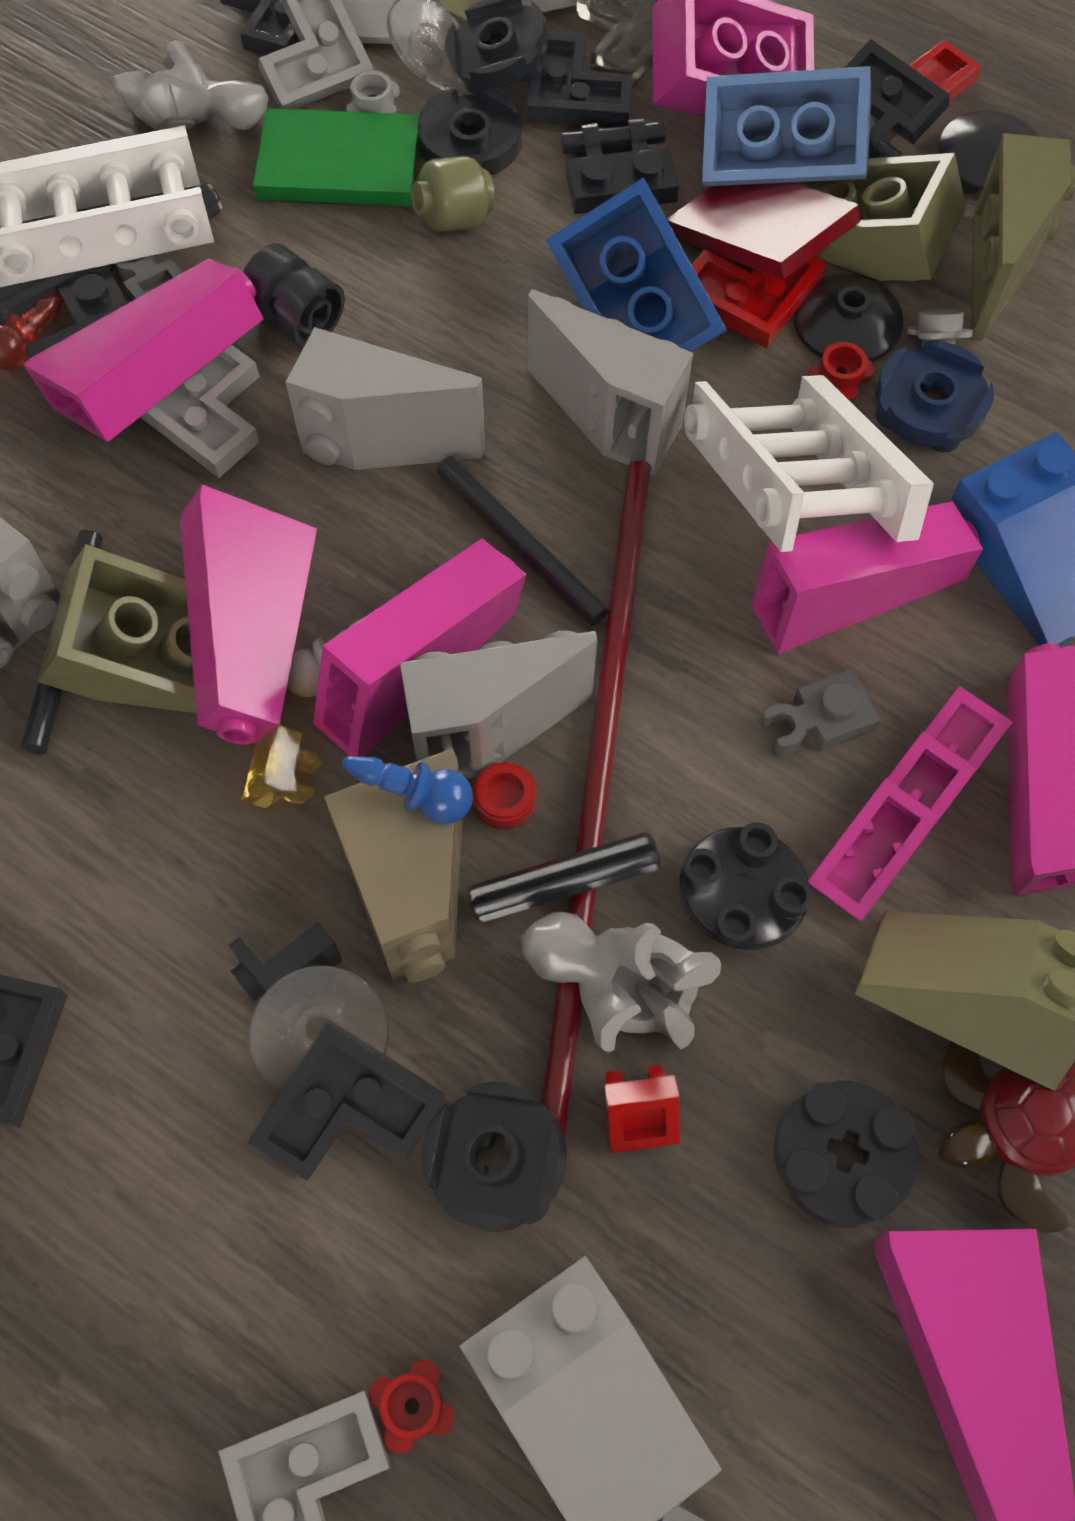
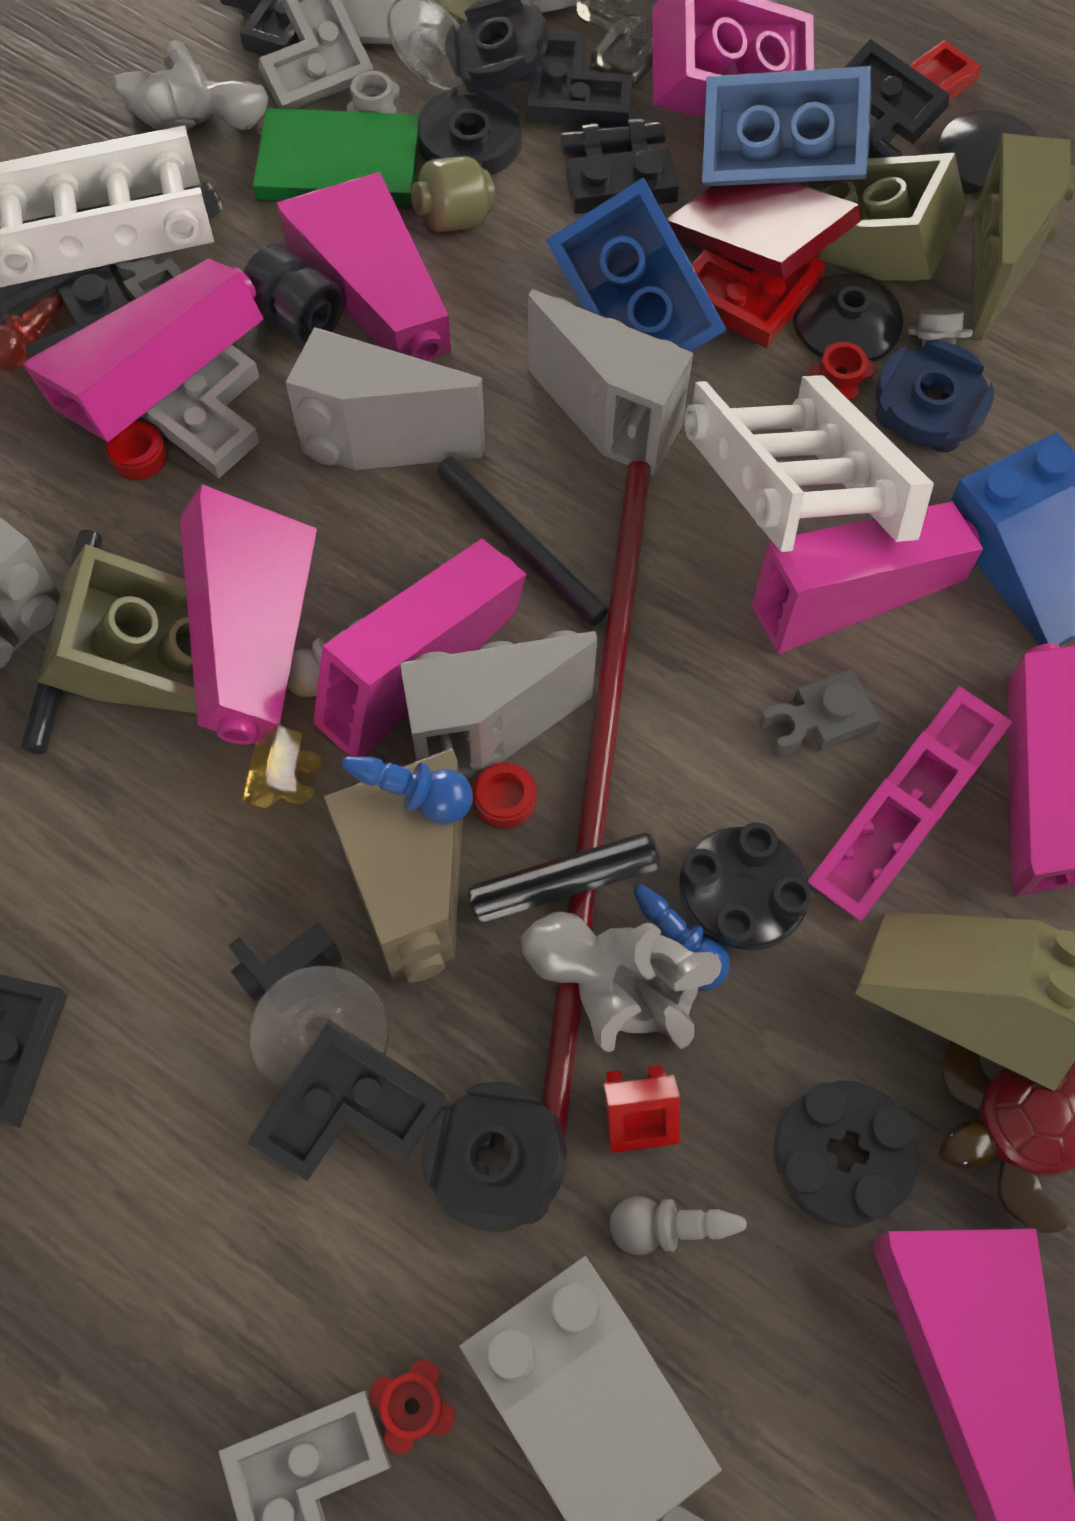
(137, 451): none -> red tile
(364, 247): none -> dark pink slope
(643, 1226): none -> light grey bar
(672, 926): none -> blue bar

